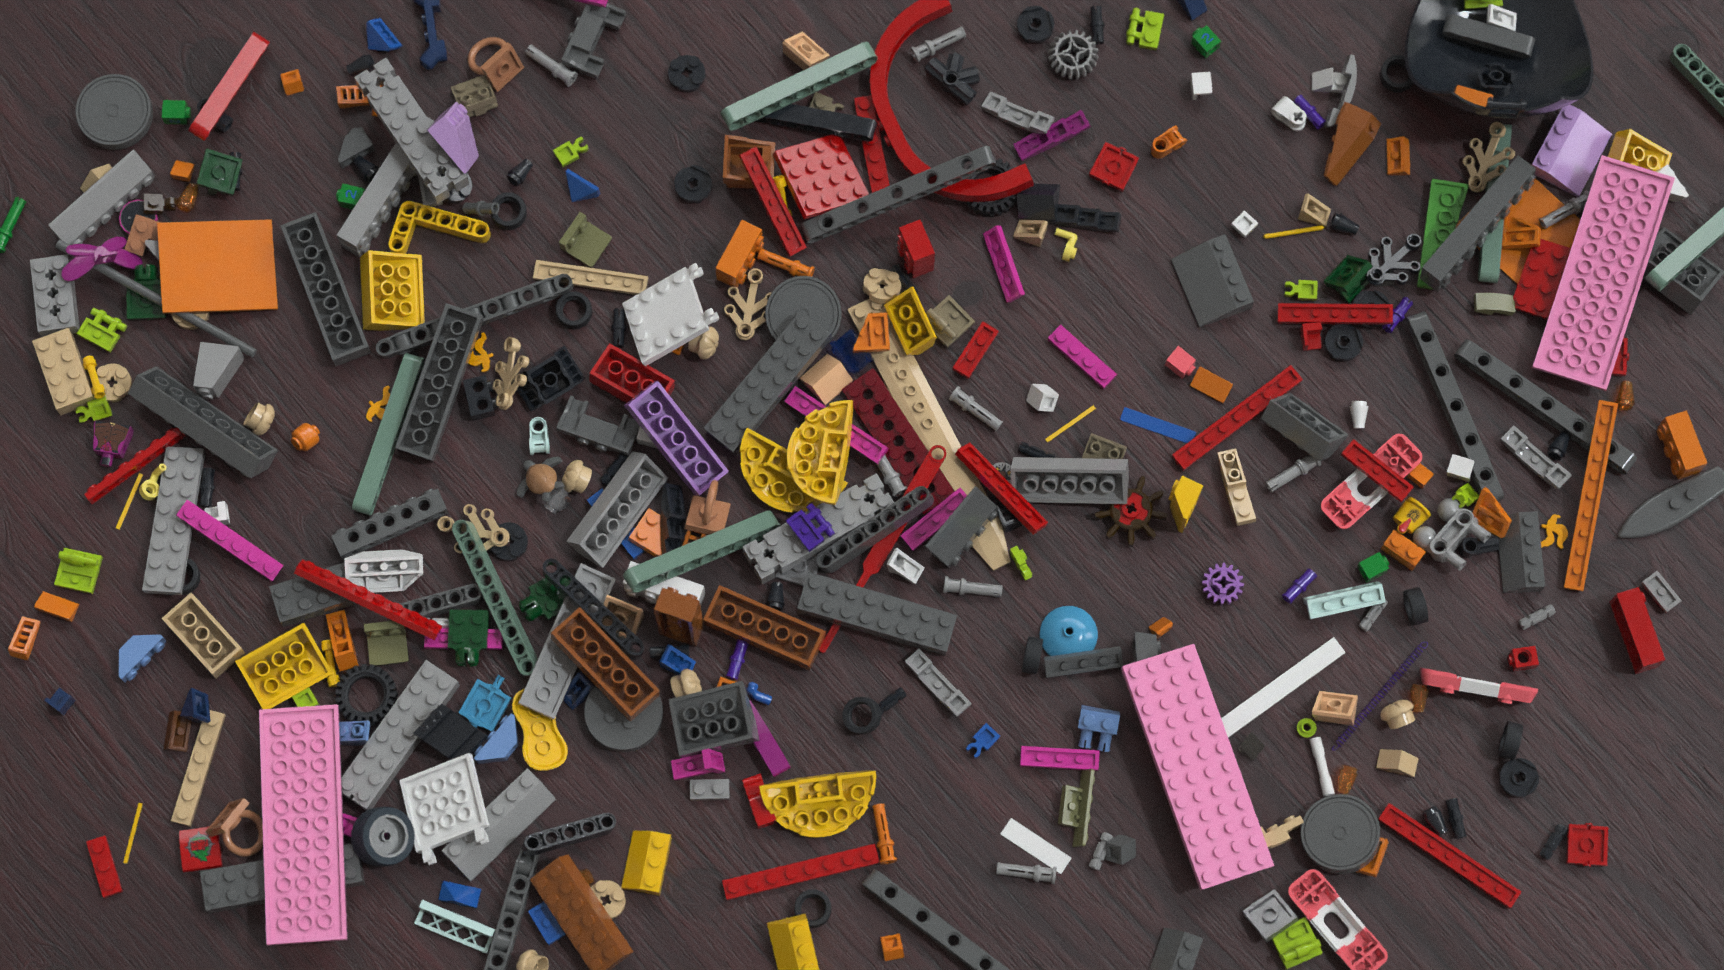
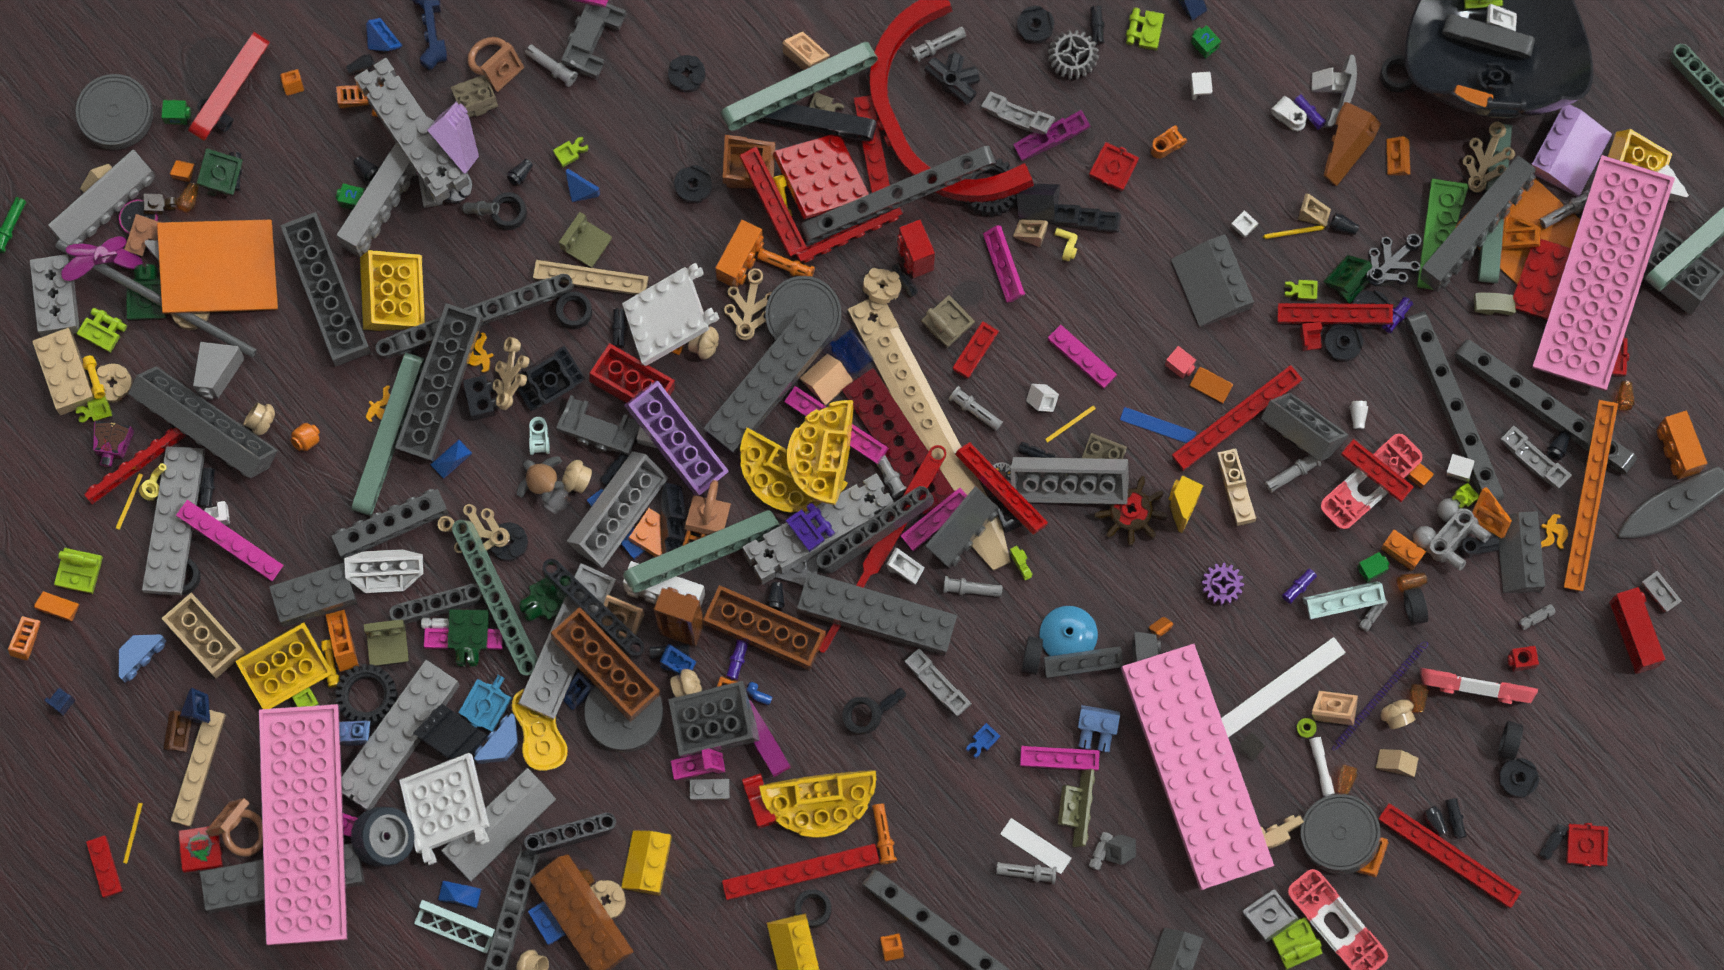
(355, 144): dark grey slope -> none
(368, 599): red plate -> none
(434, 223): yellow beam -> none
(451, 459): none -> blue slope
(841, 238): none -> red plate
(874, 334): orange wing -> none
(911, 322): yellow slope -> none
(1410, 581): none -> clear orange cone
(1411, 515): yellow hat -> none

